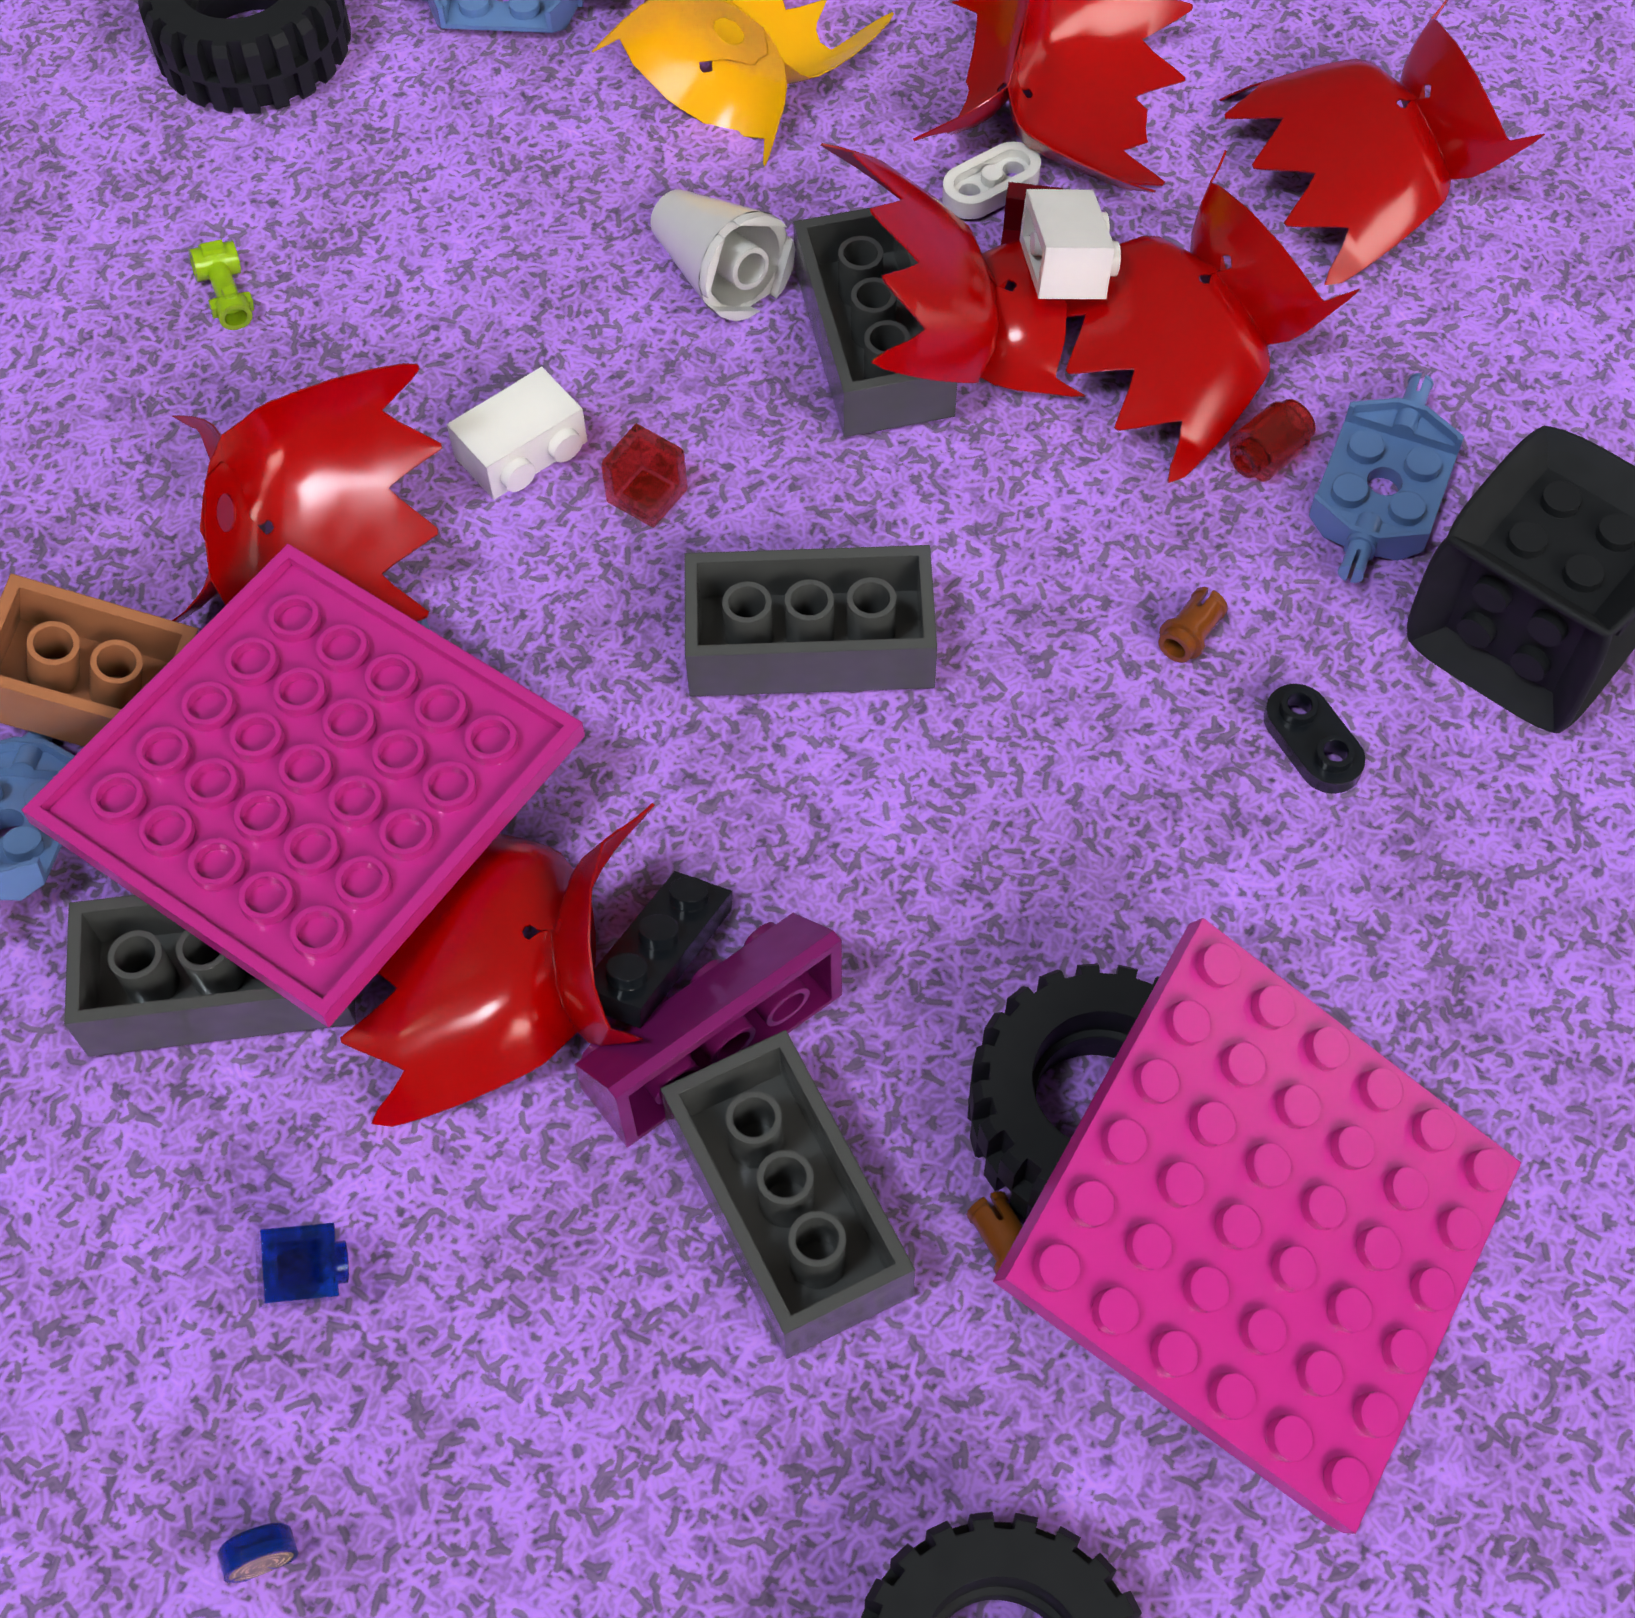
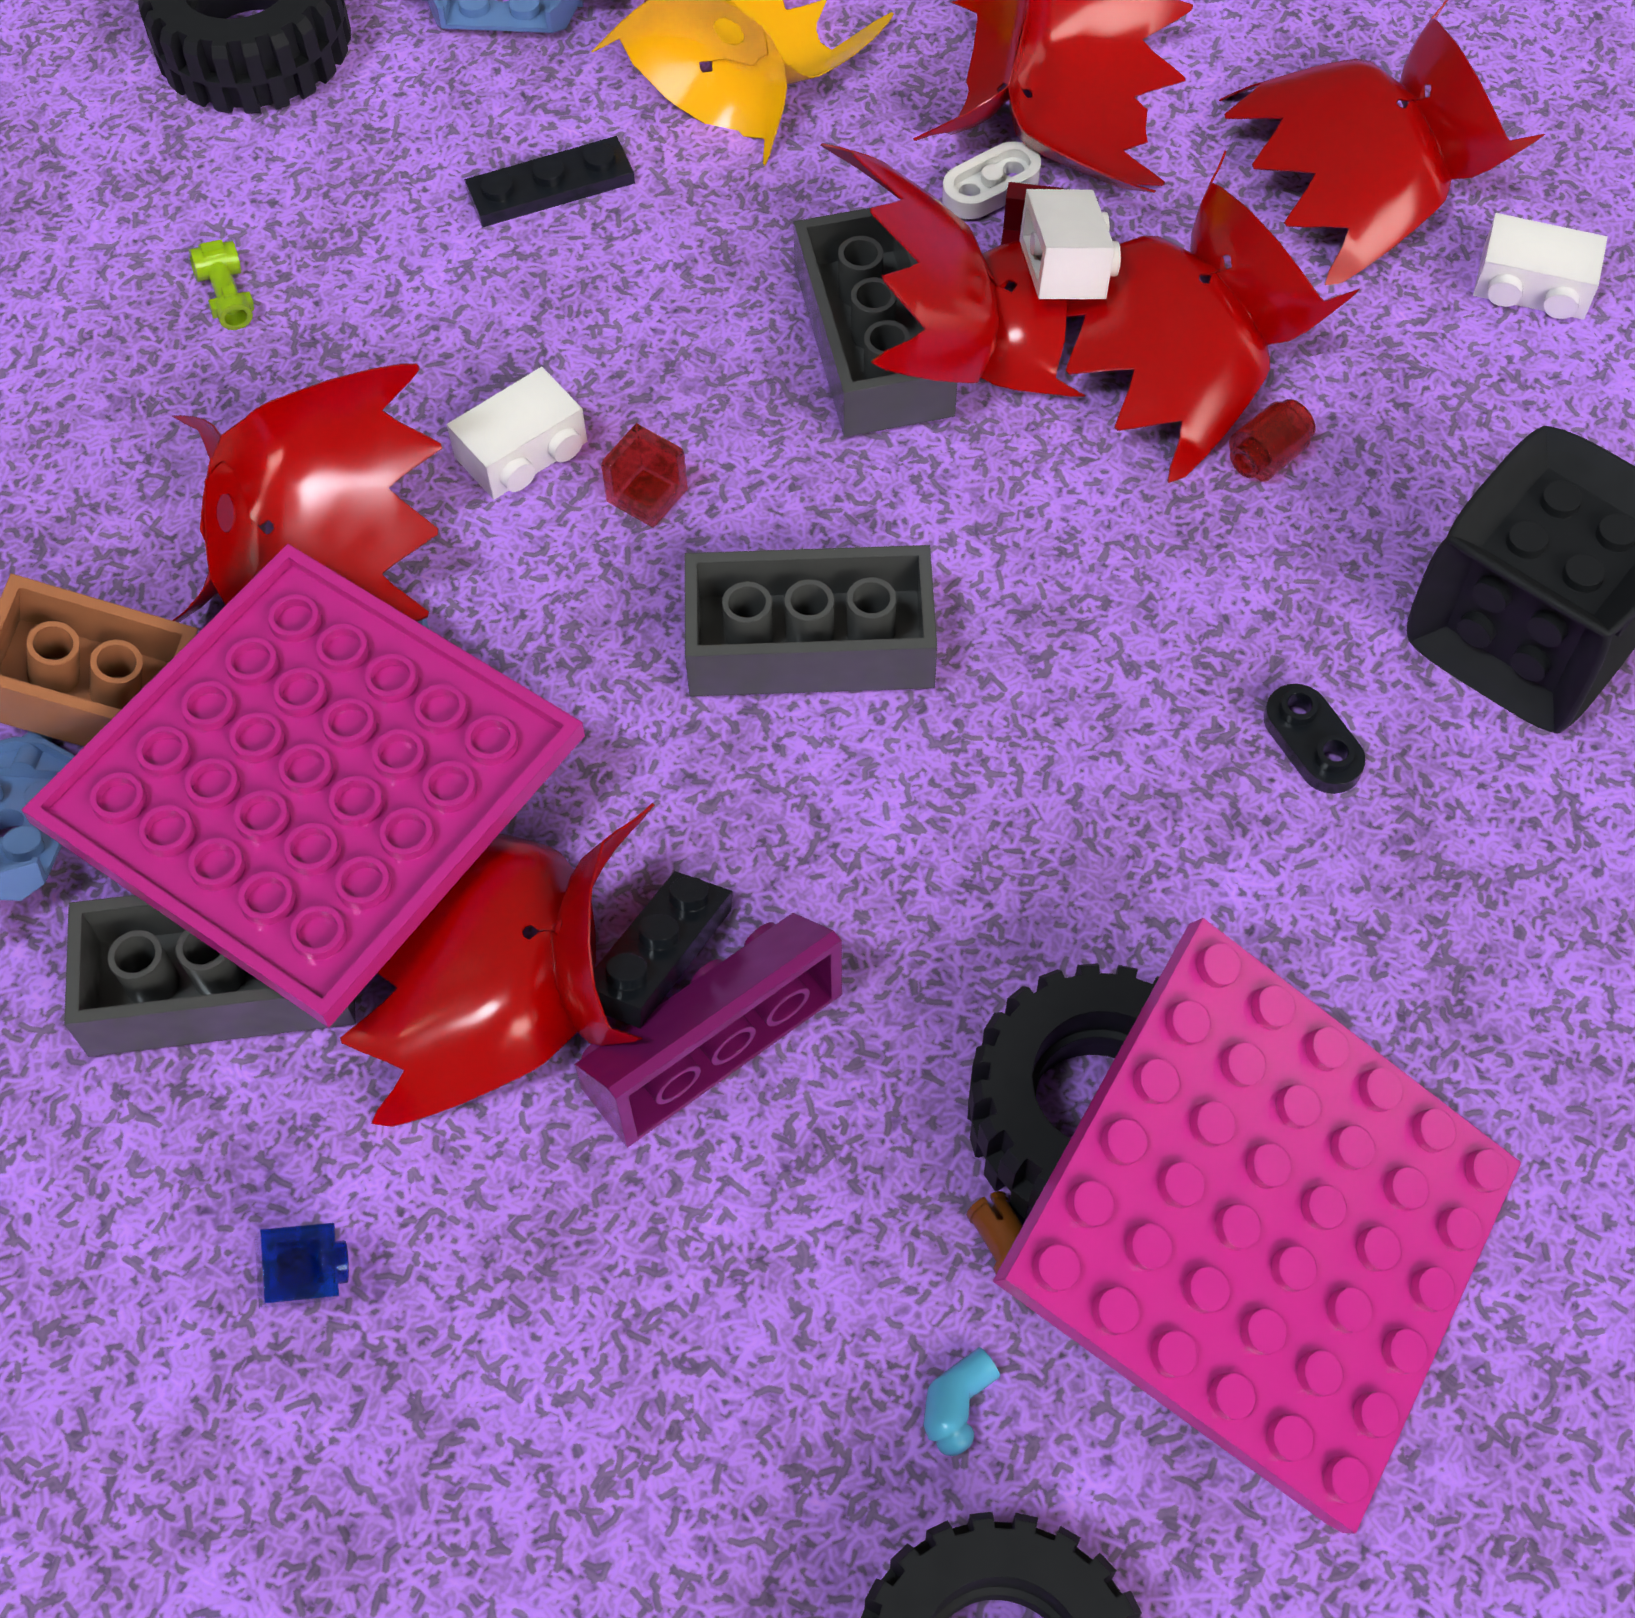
(257, 1552): clear blue tile -> none
(549, 181): none -> black plate
(724, 250): white cone -> none
(788, 1194): dark grey brick -> none
(950, 1398): none -> medium azure arm
(1192, 626): dark orange pin -> none
(1393, 442): medium blue plate -> none
(1540, 266): none -> white brick

